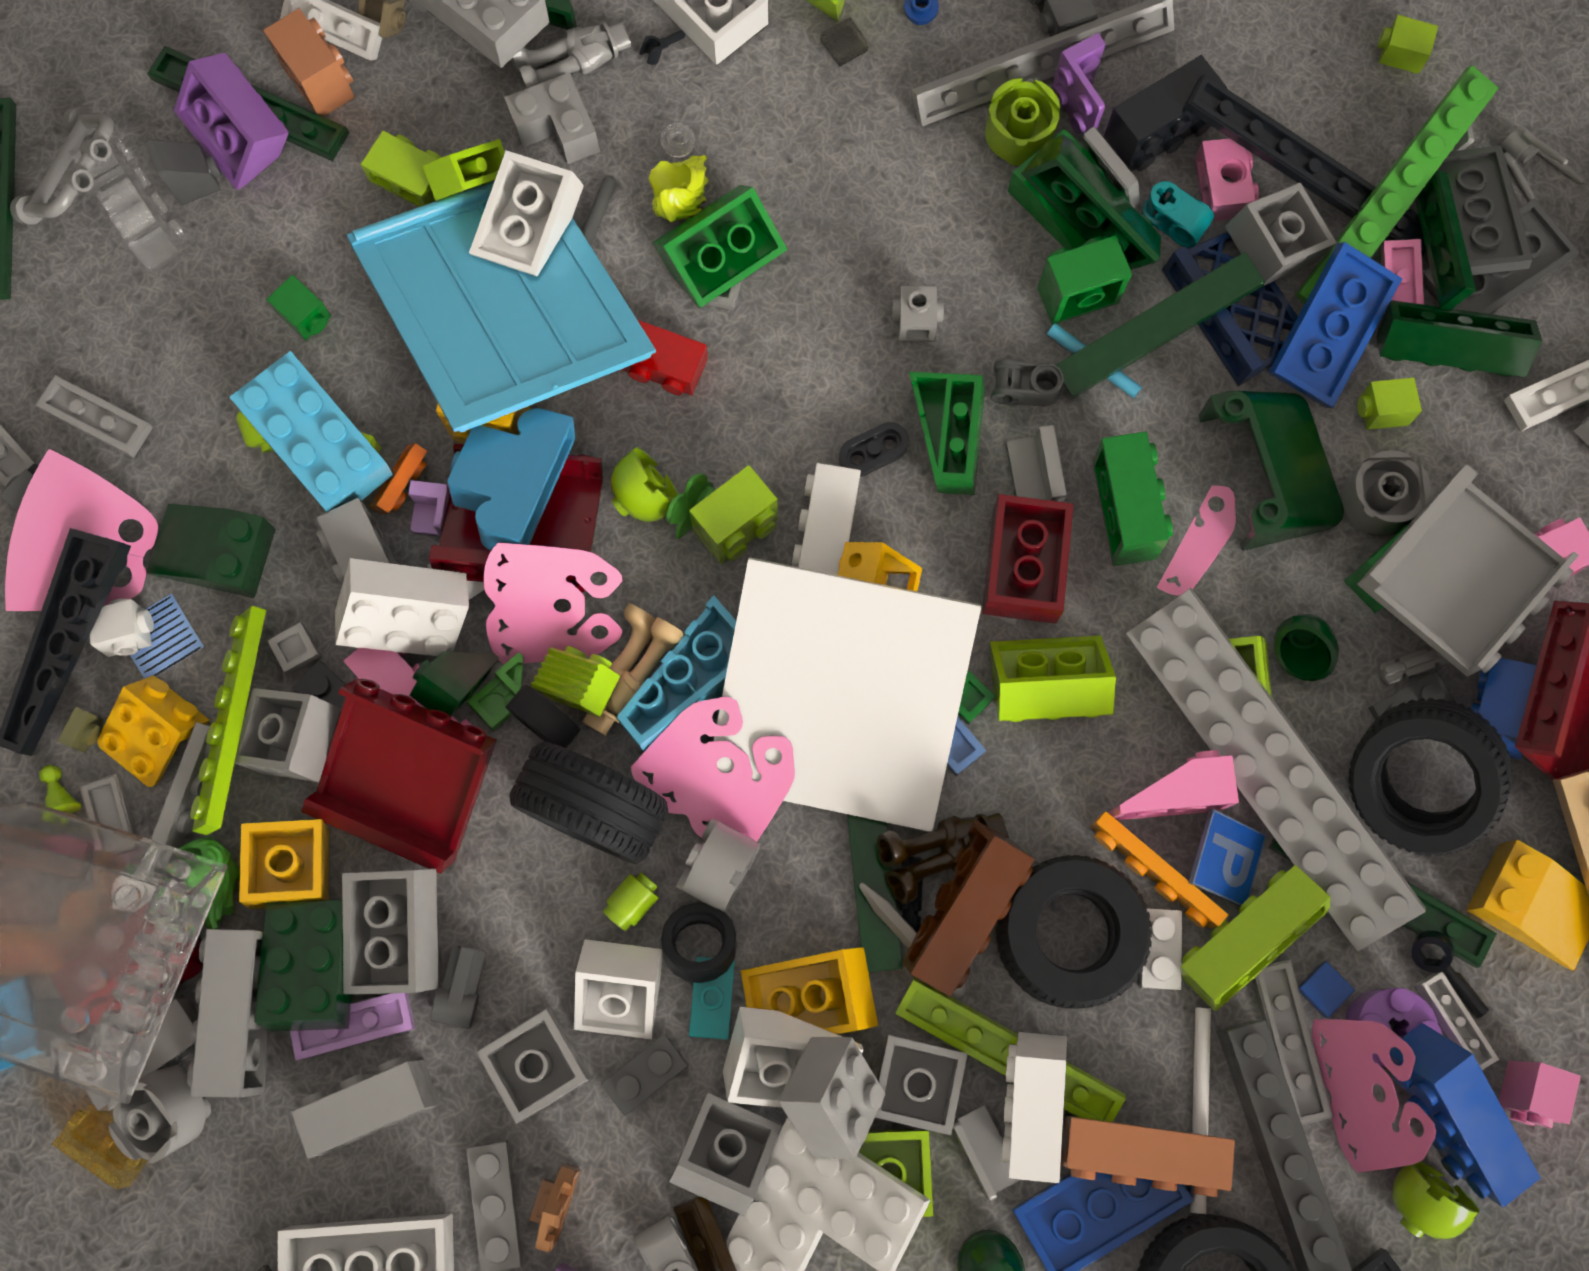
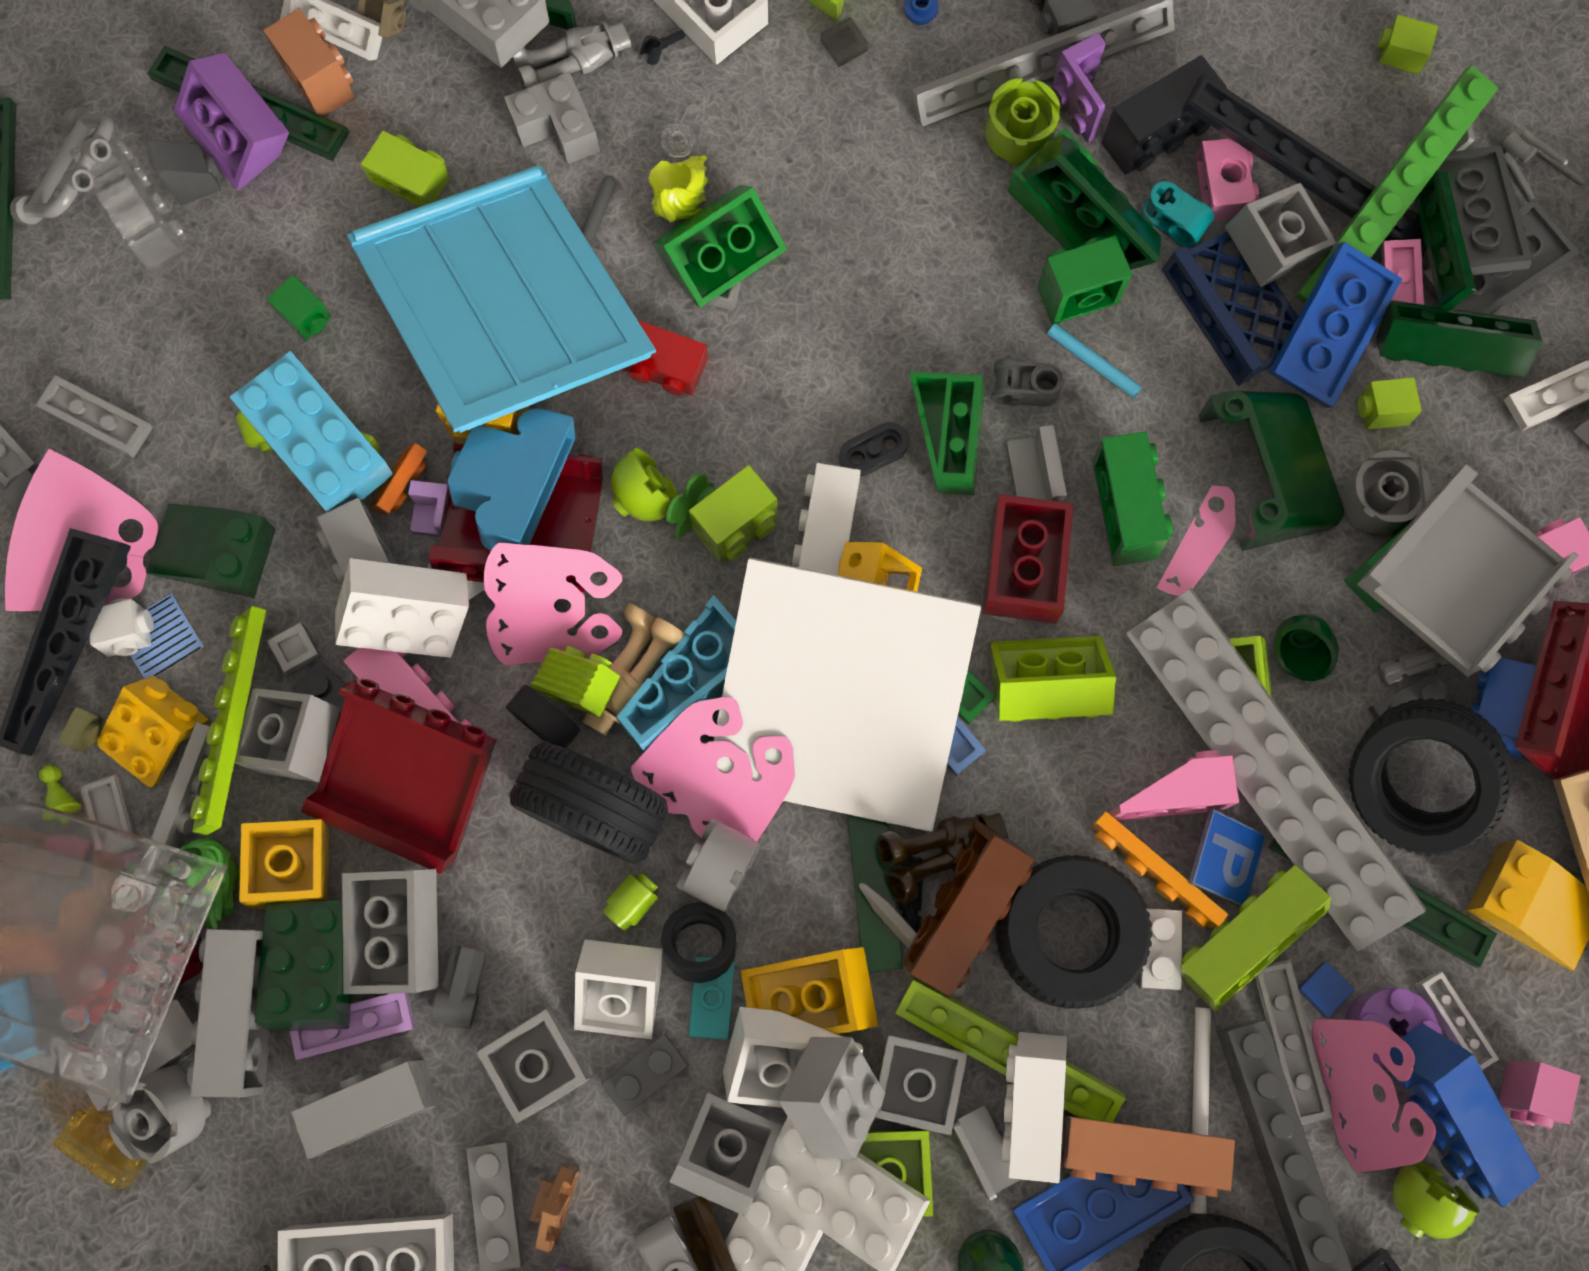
(451, 679): dark green slope -> none
(464, 169): lime brick -> none
(492, 698): bright green slope -> none
(526, 213): white slope -> none
(917, 312): light grey brick -> none
(1112, 166): light grey tile -> none
(1160, 324): dark green tile -> none
(1456, 980): black piece -> none

